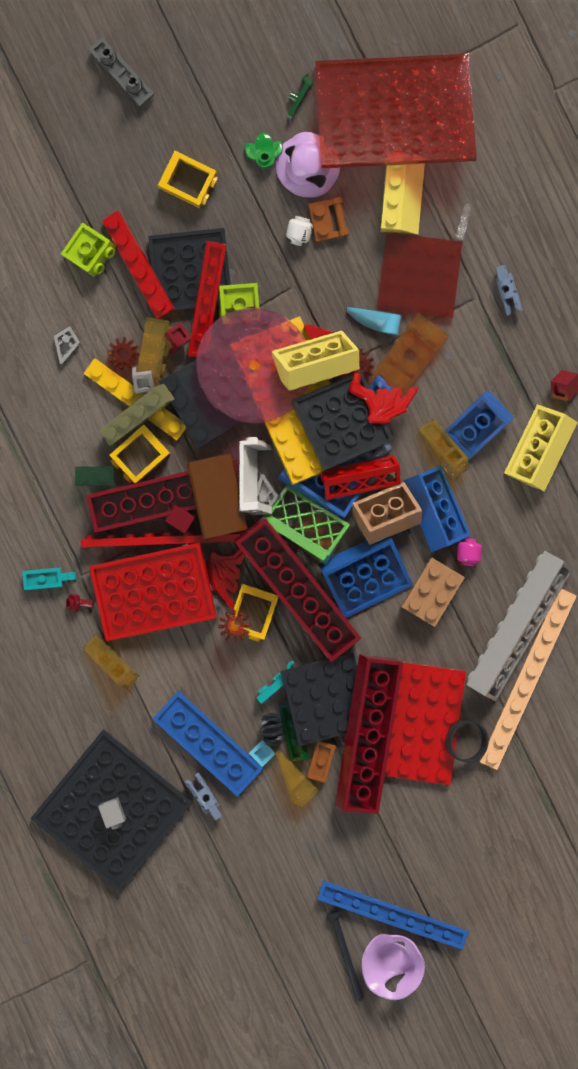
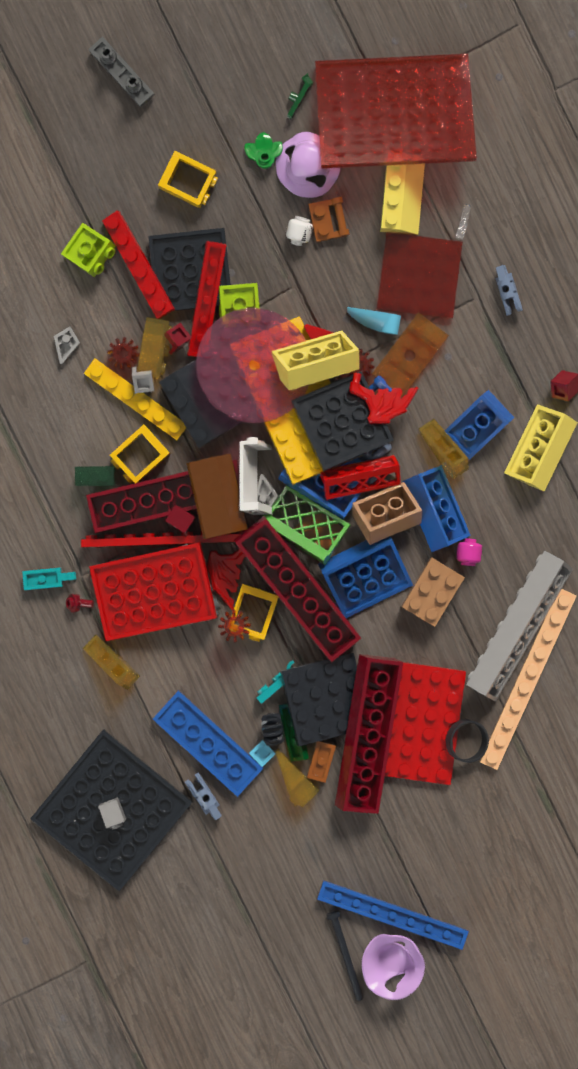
(136, 414): olive brick -> none

